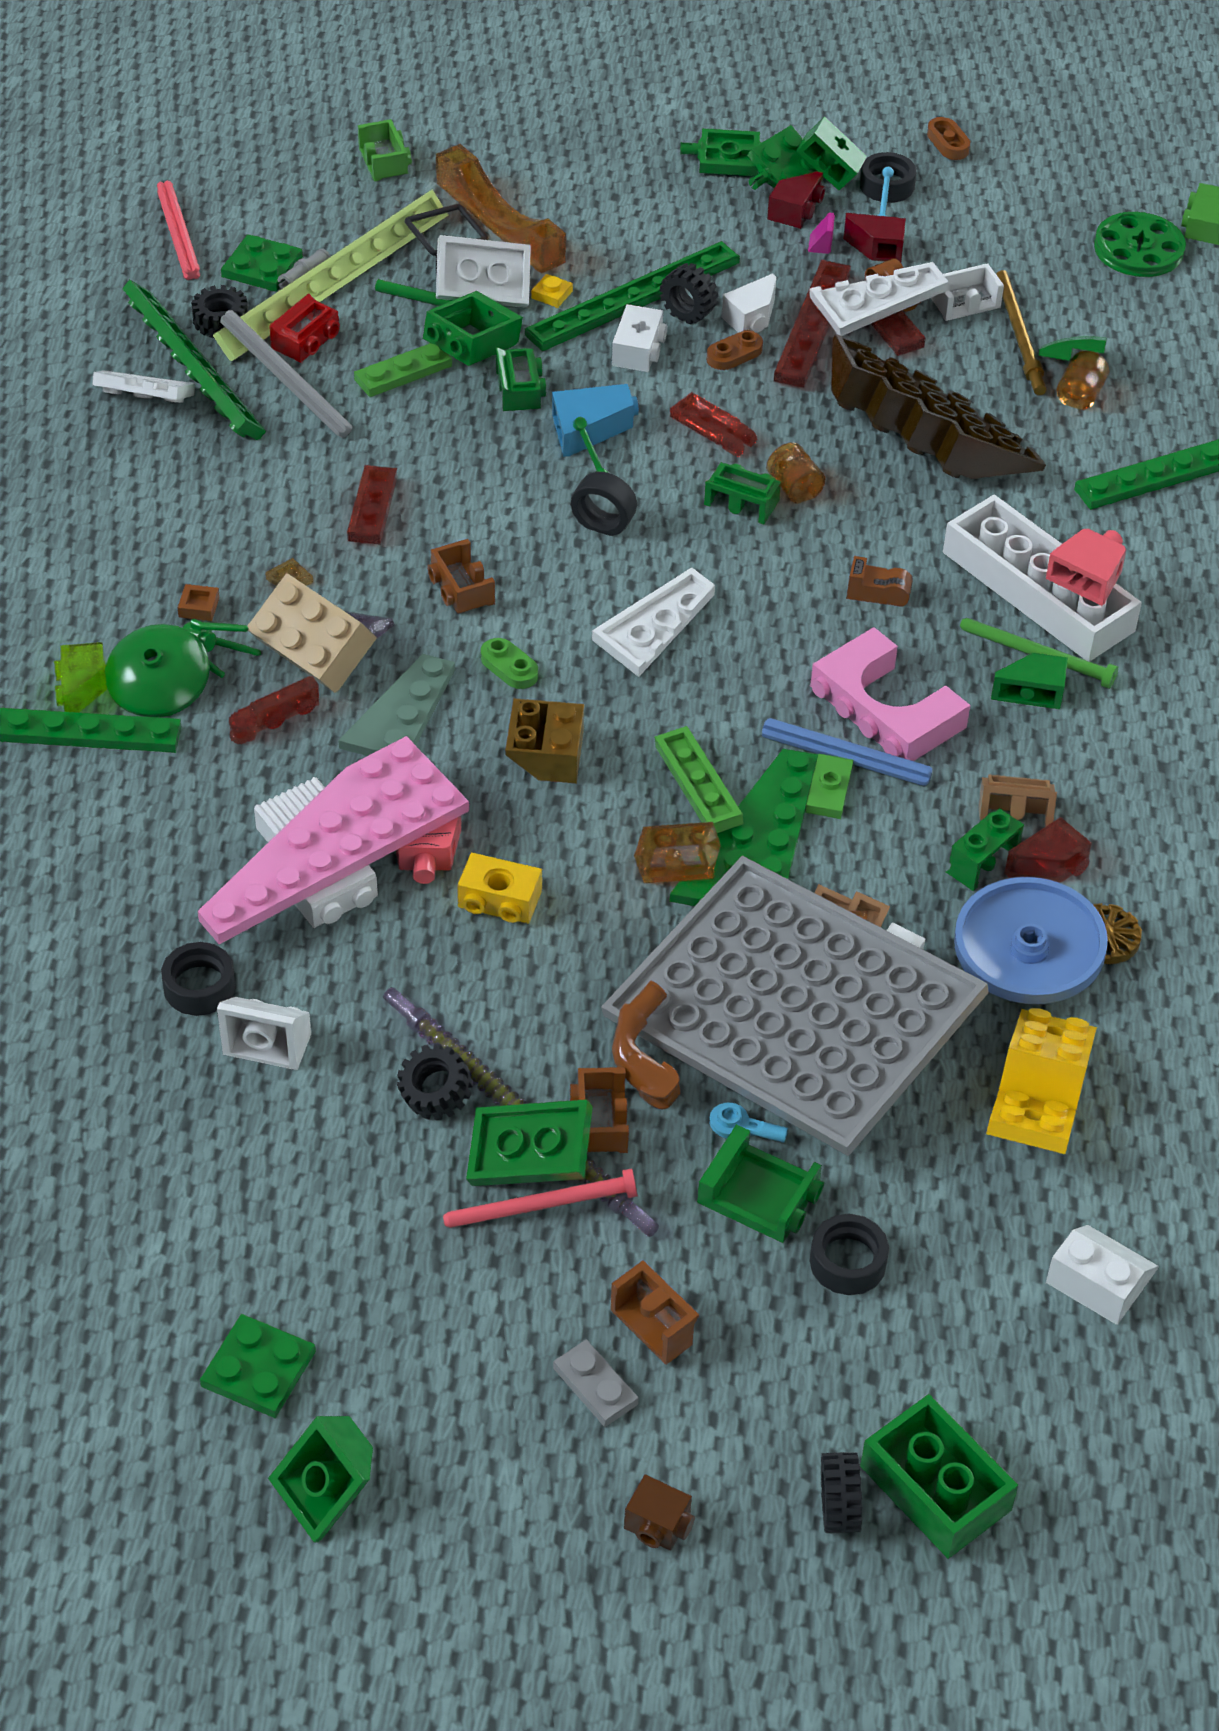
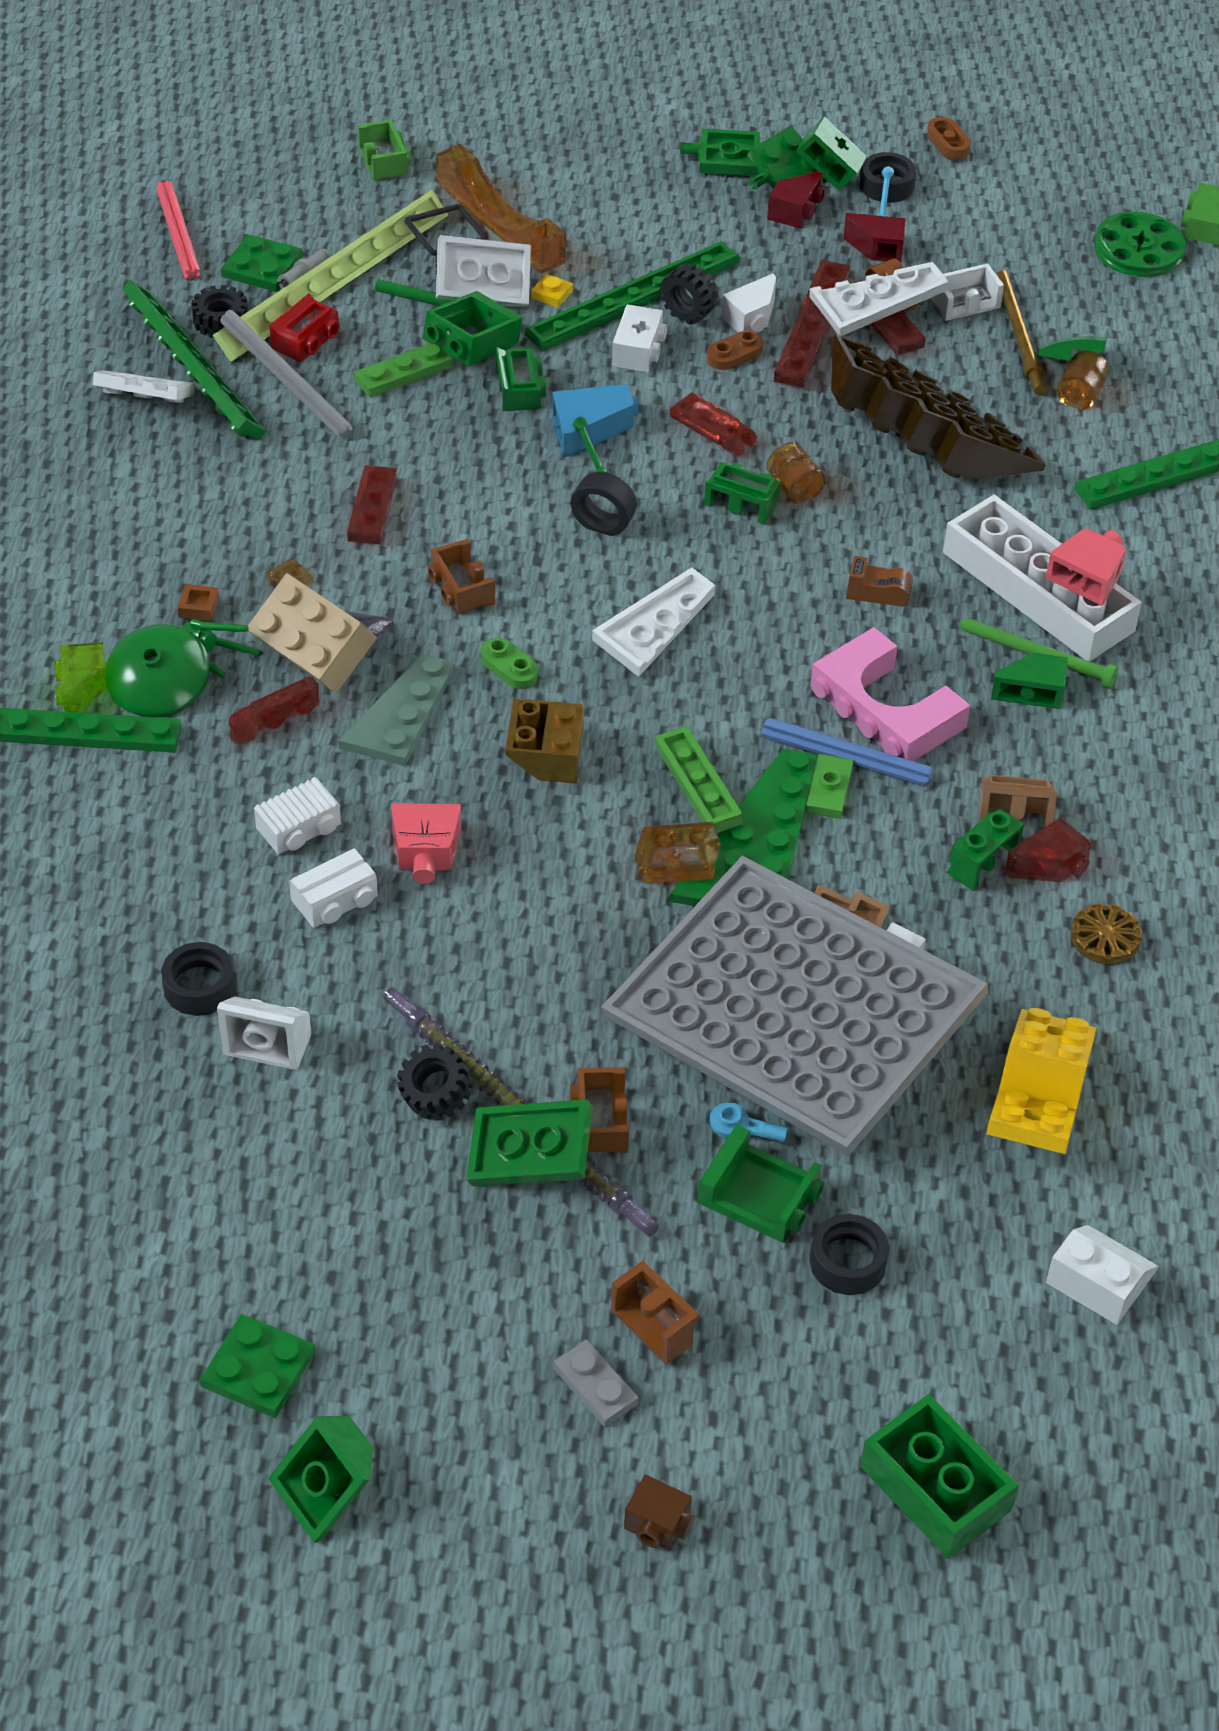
(344, 828): bright pink wing -> none
(499, 888): yellow brick -> none
(543, 1200): coral bar -> none
(655, 1082): dark orange piece -> none
(822, 236): dark pink slope -> none
(841, 1492): black tyre -> none
(1031, 940): medium blue dish -> none

